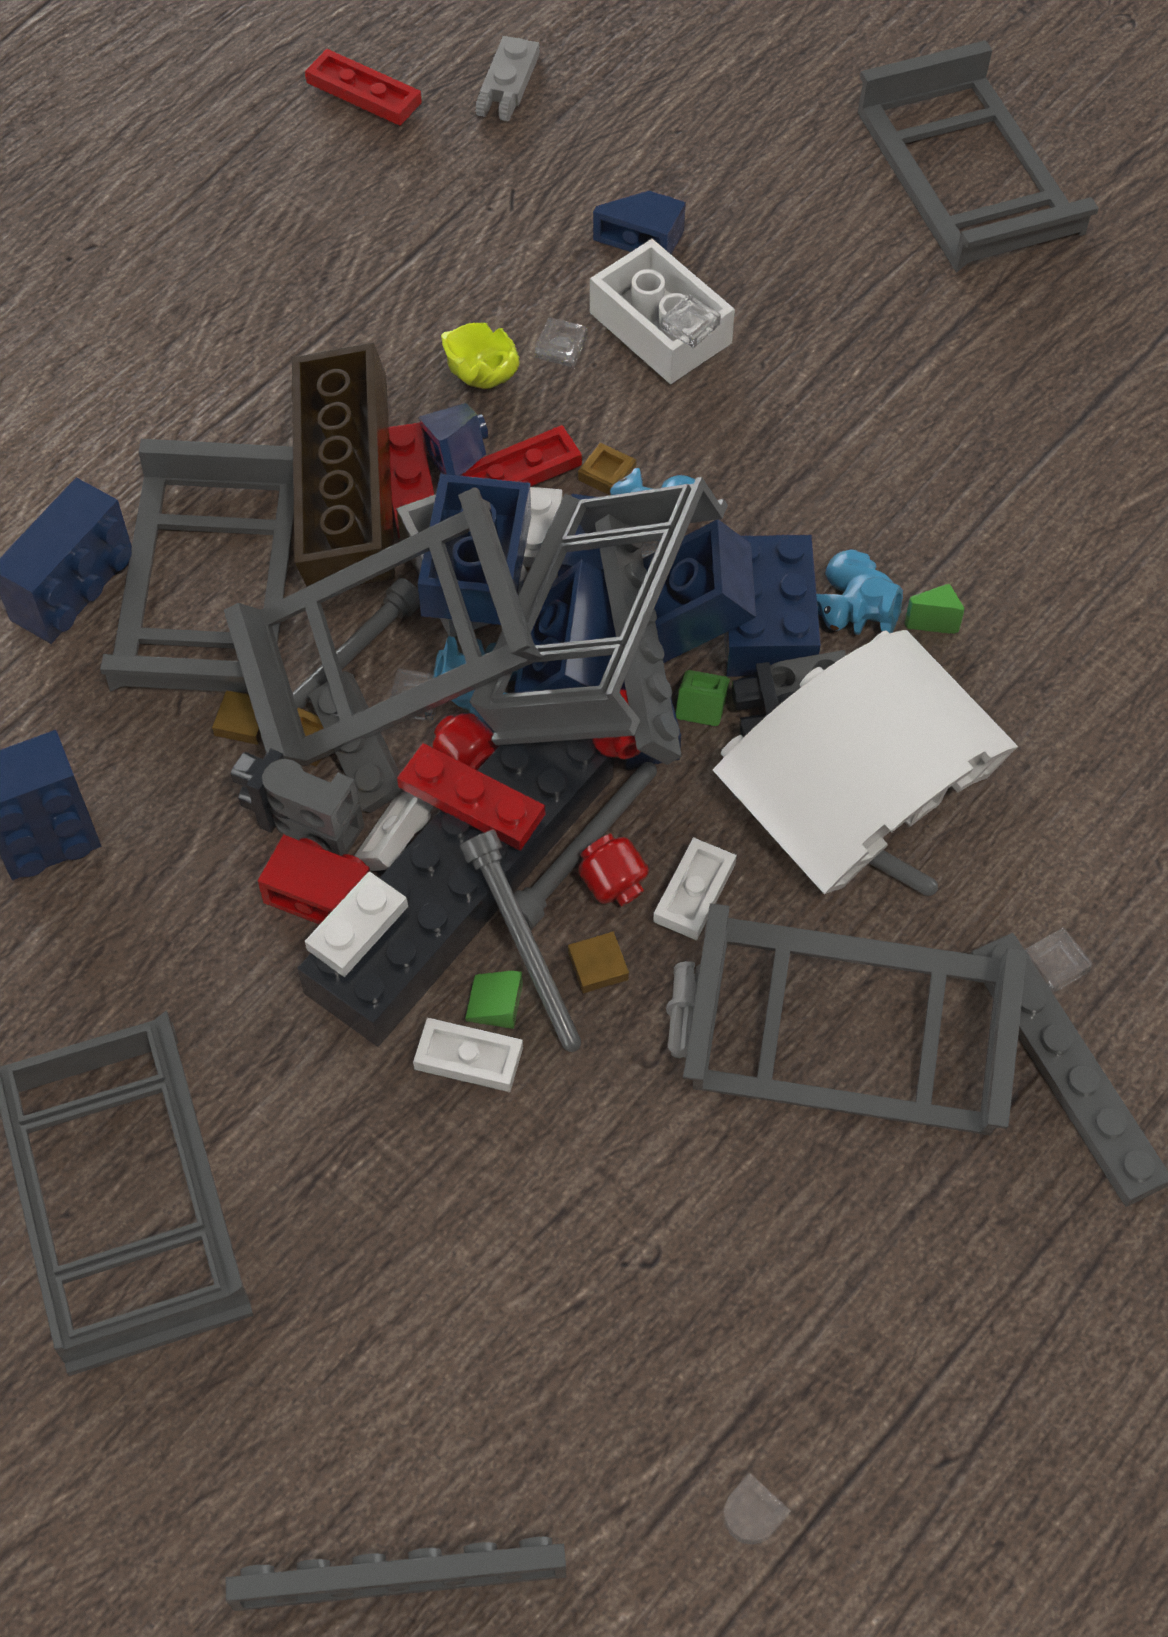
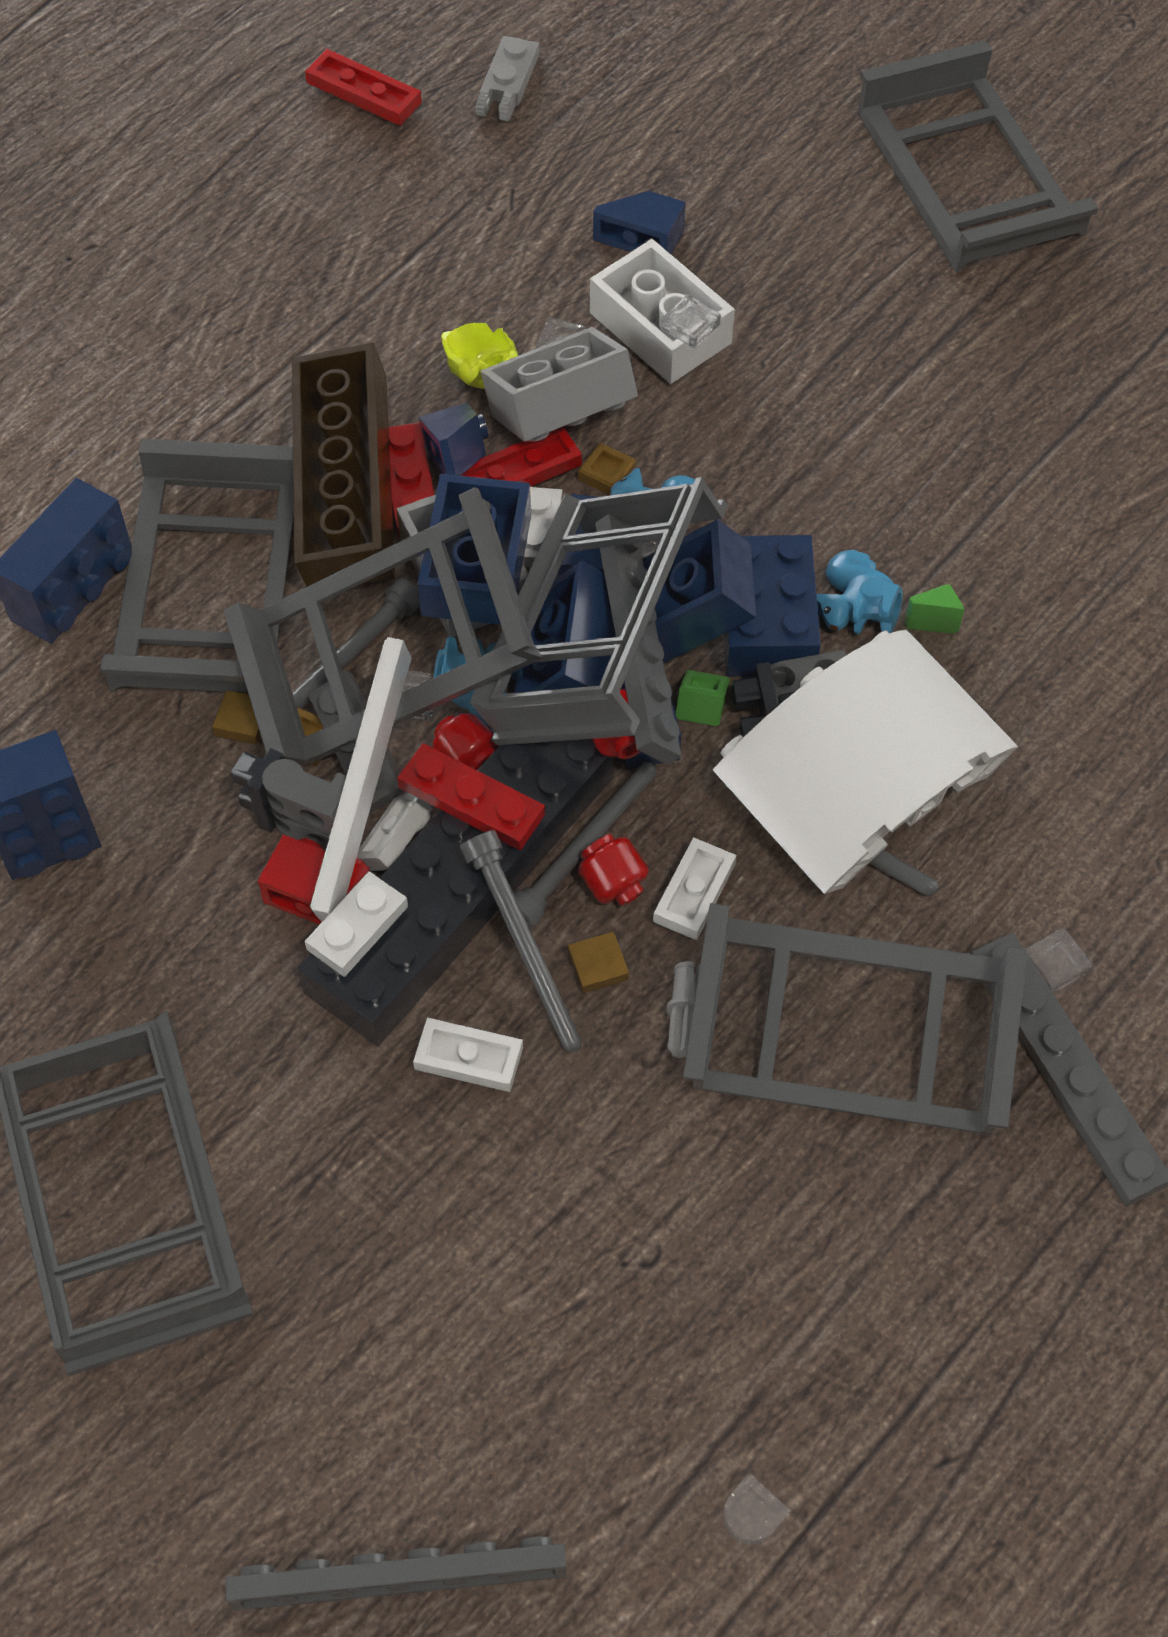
(361, 778): none -> white tile
(495, 998): bright green slope -> none
(559, 384): none -> light grey brick

